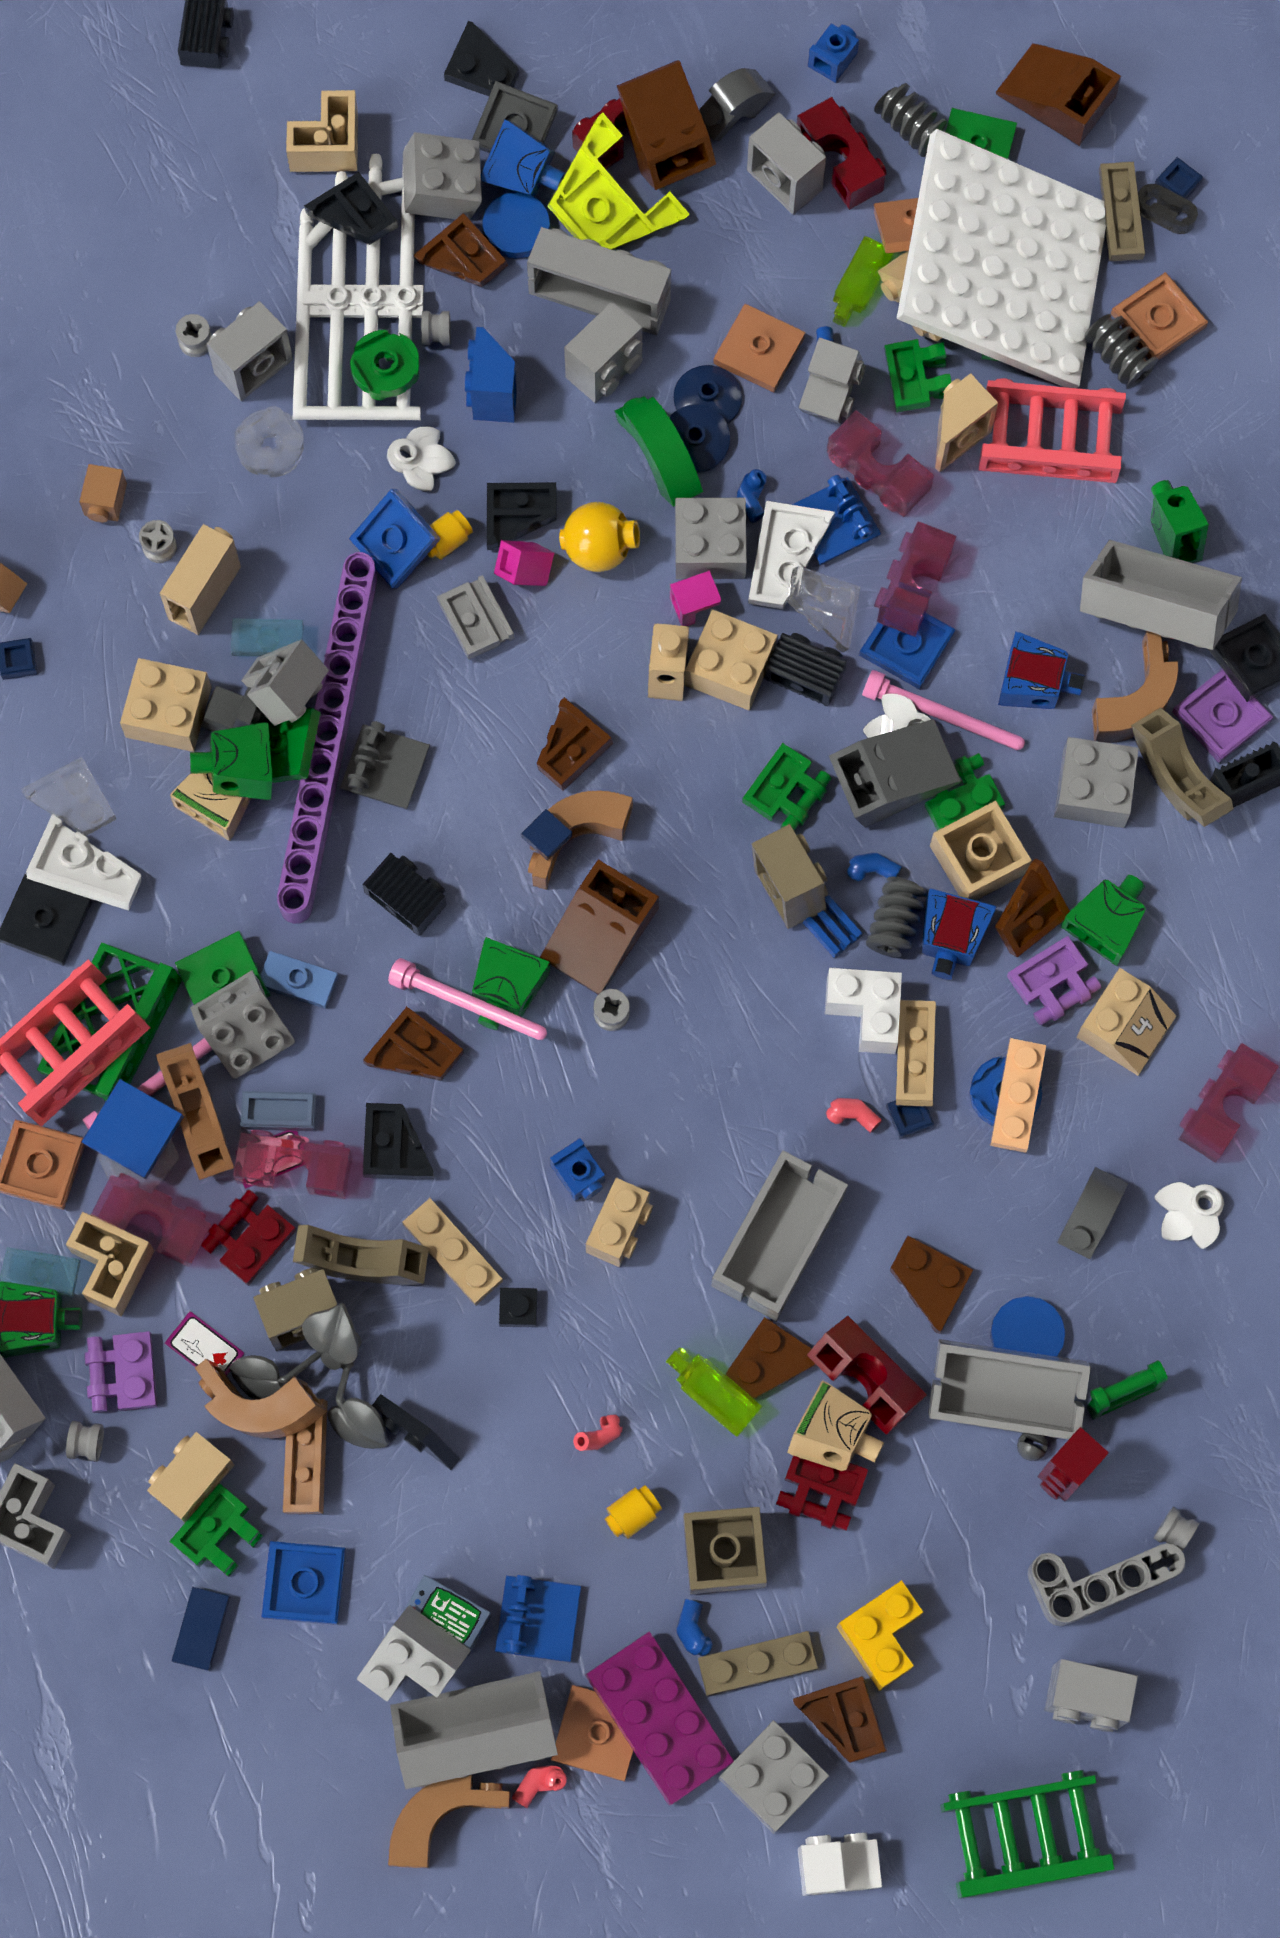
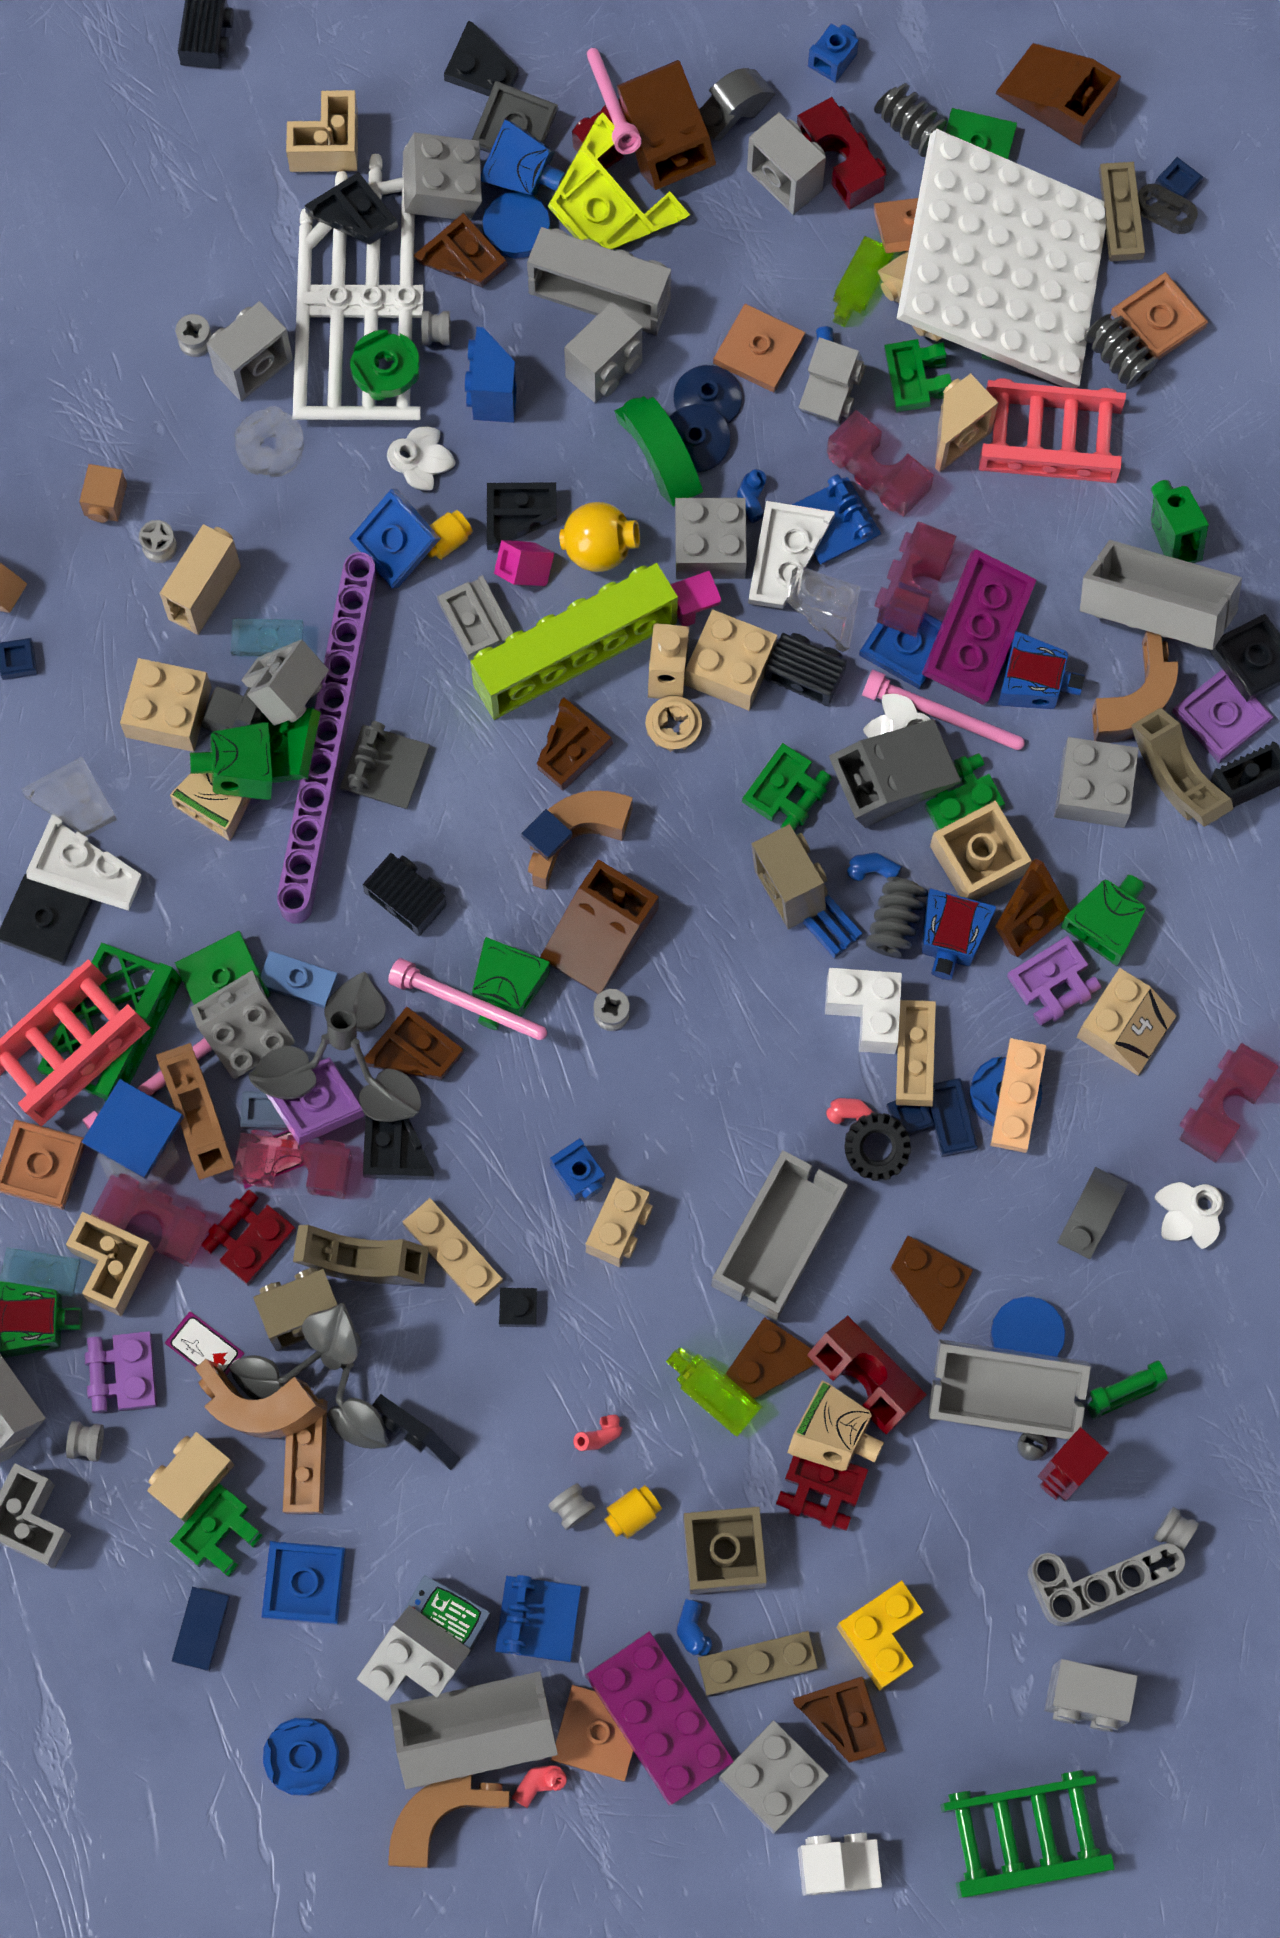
(301, 1756): none -> blue tile
(323, 1108): none -> medium lavender tile
(351, 1008): none -> dark grey plant
(571, 1506): none -> light grey wheel
(573, 640): none -> lime brick
(625, 135): none -> bright pink piece
(679, 709): none -> tan gear
(883, 1168): none -> black tyre
(952, 1118): none -> dark blue tile
(979, 627): none -> magenta plate

